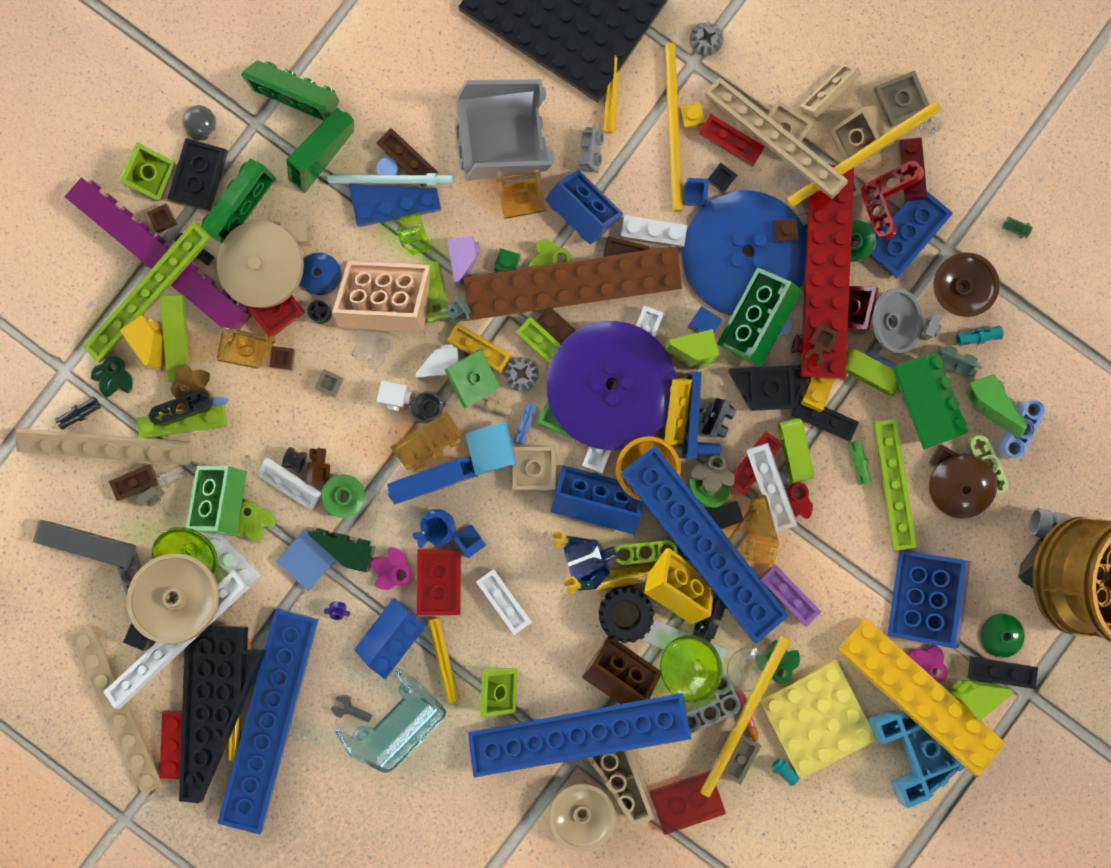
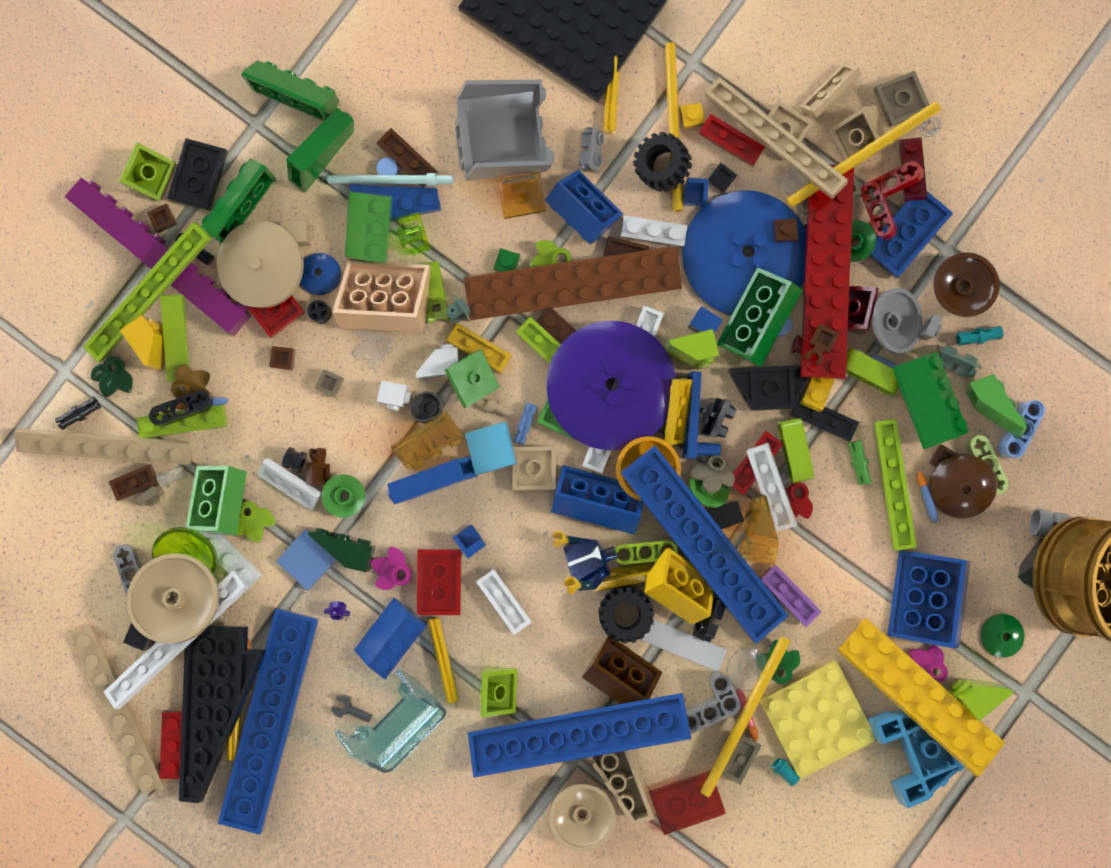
(84, 543): dark grey beam -> none
(199, 122): dark grey hair -> none
(243, 347): clear yellow slope -> none
(368, 226): none -> bright green slope
(436, 527): blue hat -> none
(463, 257): lavender slope -> none
(511, 374): light grey gear -> none
(651, 150): none -> black tyre
(679, 668): clear neon green dish -> none
(702, 46): light grey gear -> none
(929, 503): none -> medium blue piece
(1002, 672): black plate -> none
(1017, 227): clear green pin -> none

